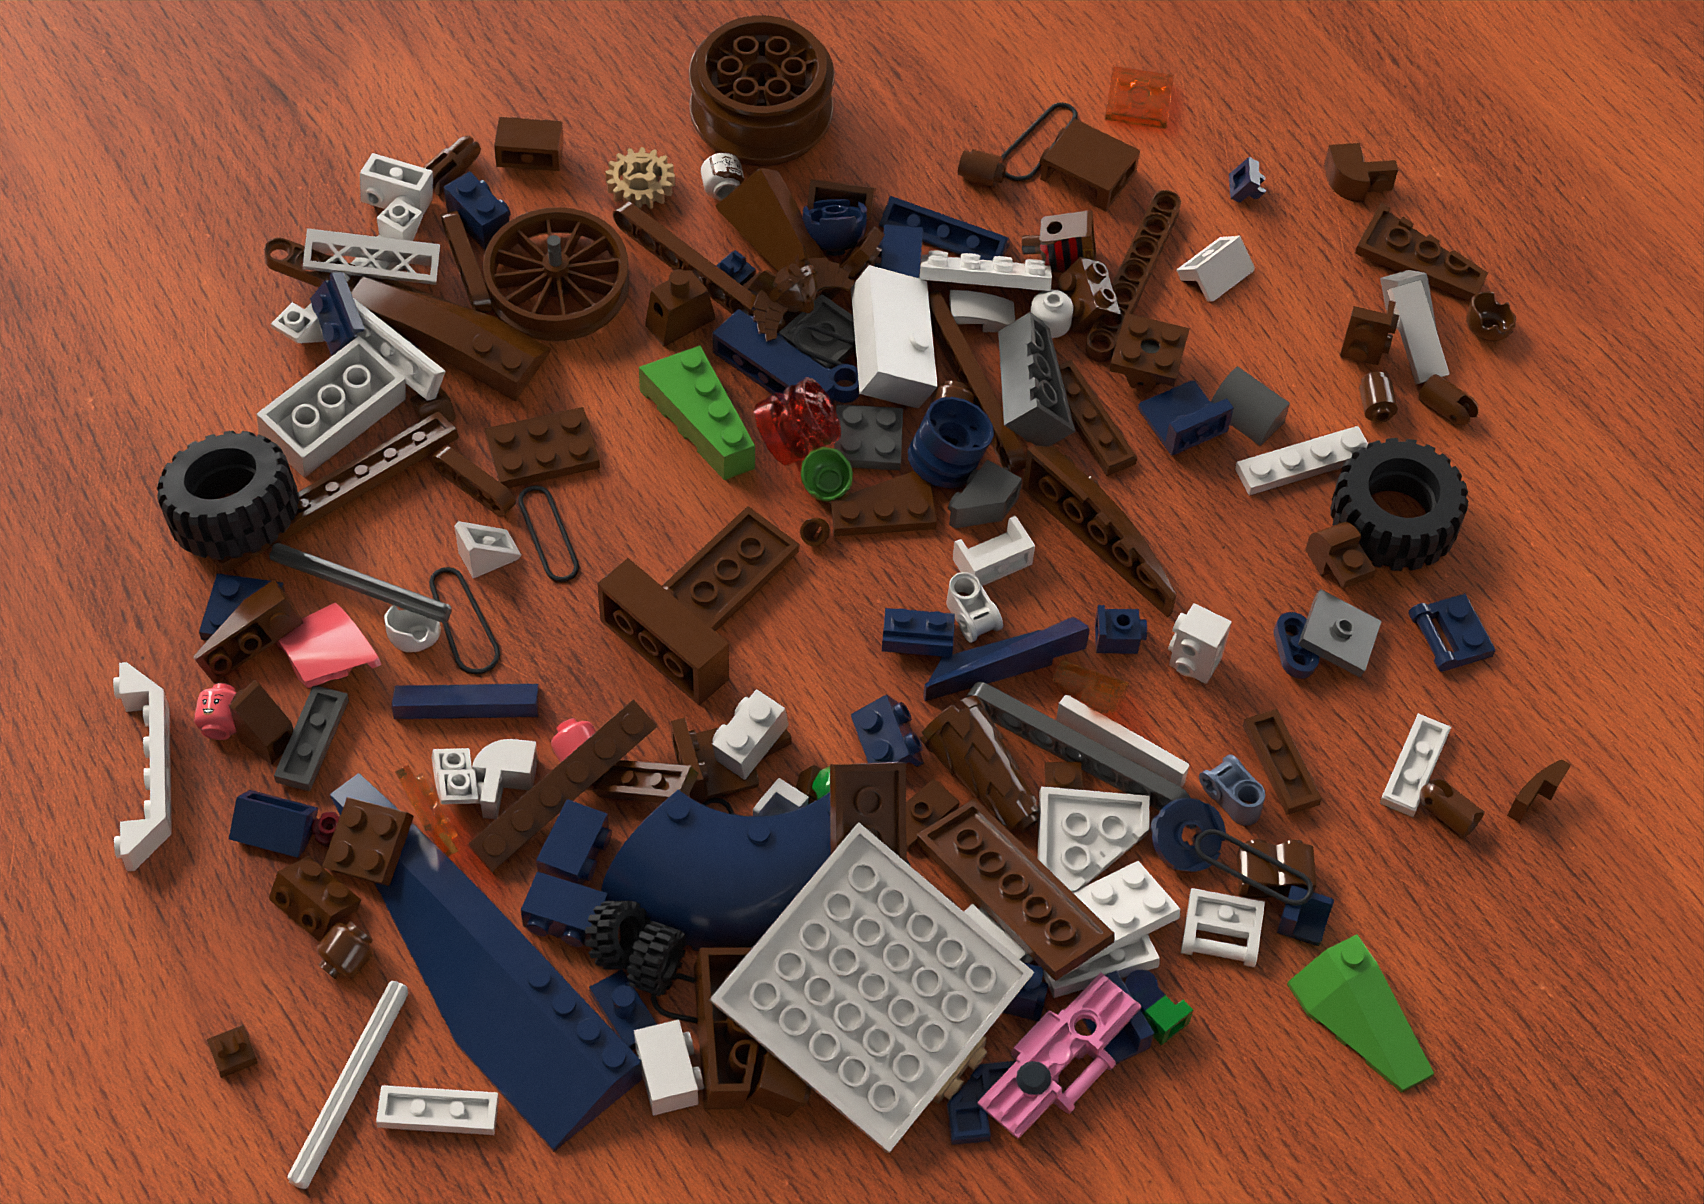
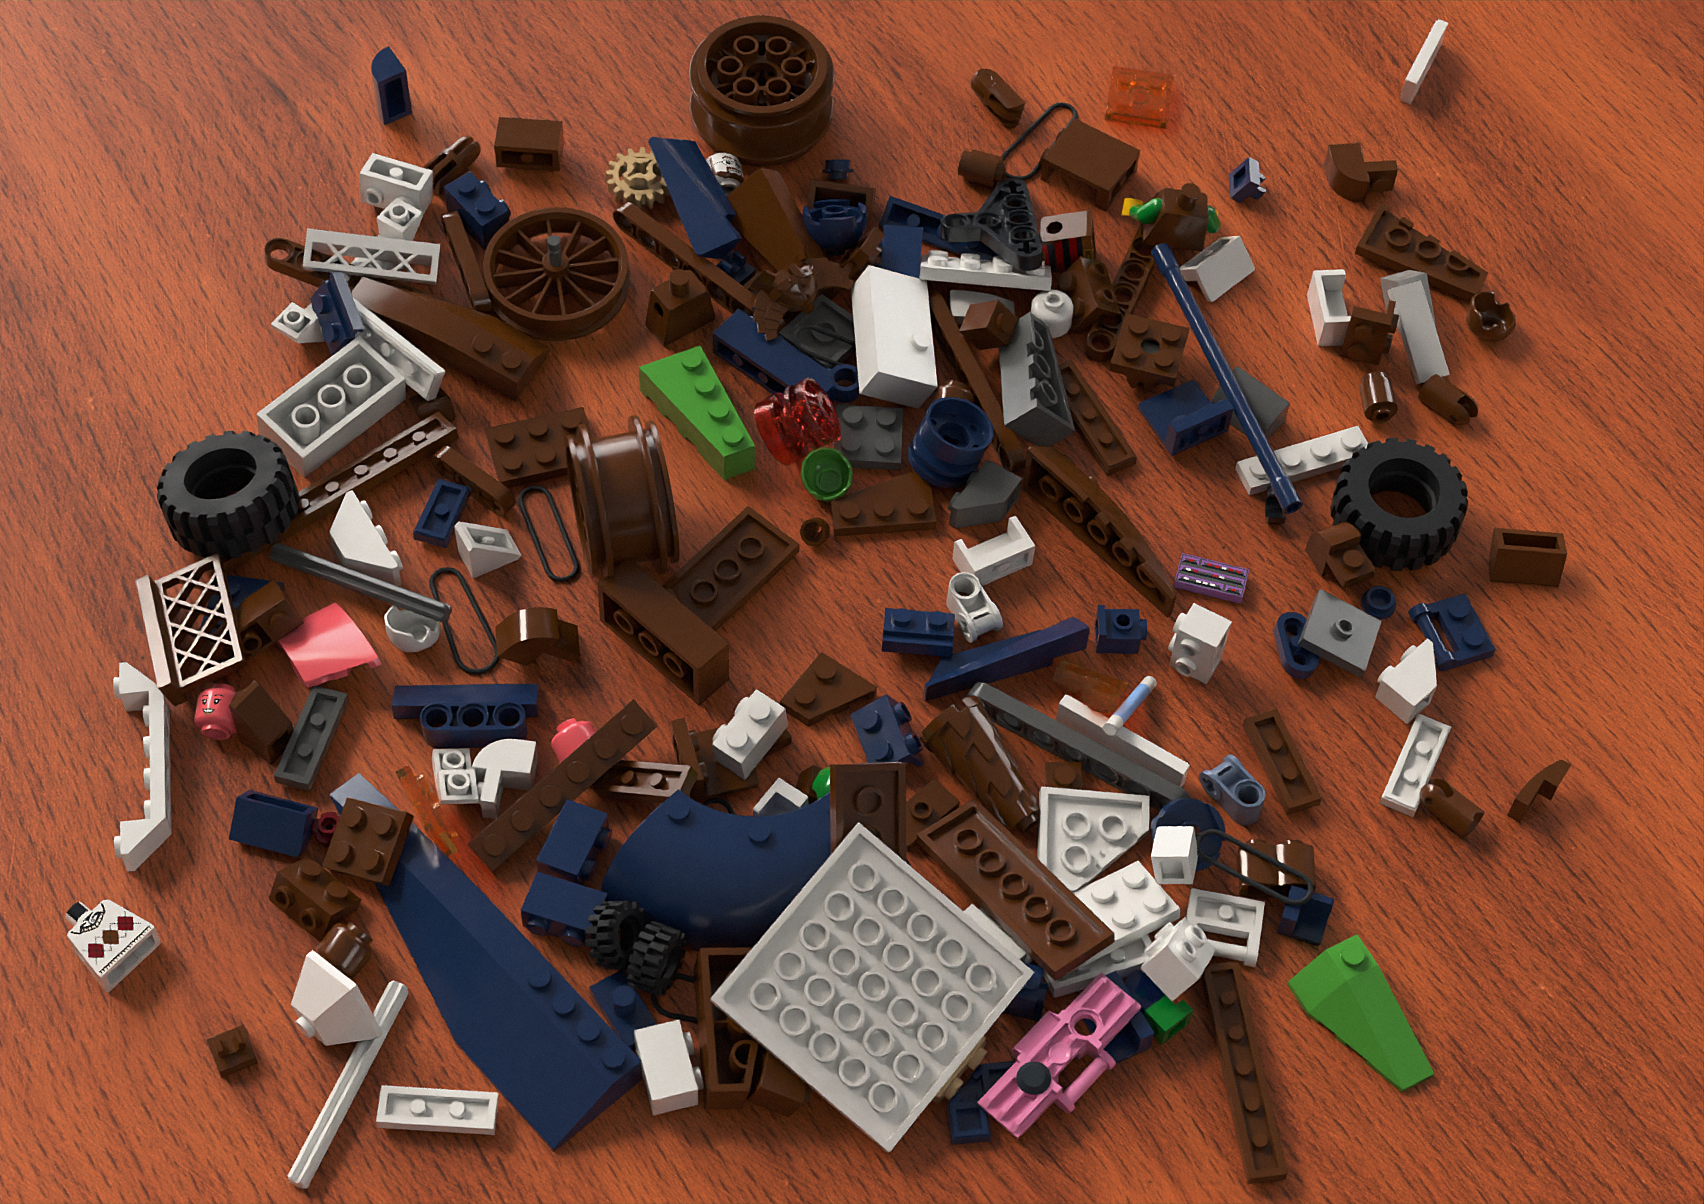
(110, 940): none -> white torso
(164, 639): none -> fence
(331, 1005): none -> white slope
(361, 544): none -> white slope
(390, 86): none -> dark blue brick
(442, 513): none -> dark blue plate
(457, 717): none -> dark blue beam
(533, 632): none -> reddish brown brick
(622, 498): none -> reddish brown wheel
(697, 197): none -> dark blue wedge
(825, 690): none -> reddish brown wing
(838, 169): none -> dark blue plate
(988, 325): none -> reddish brown brick
(998, 97): none -> reddish brown arm
(1003, 224): none -> black beam
(1128, 707): none -> bar
(1174, 855): none -> white panel
(1175, 217): none -> reddish brown torso
(1177, 957): none -> white brick
(1211, 578): none -> tile
(1243, 1073): none -> reddish brown plate
(1273, 510): none -> black piece
(1280, 483): none -> dark blue piece
(1328, 306): none -> white panel
(1378, 602): none -> dark blue plate
(1410, 684): none -> white slope
(1423, 61): none -> white tile
(1527, 557): none -> reddish brown brick

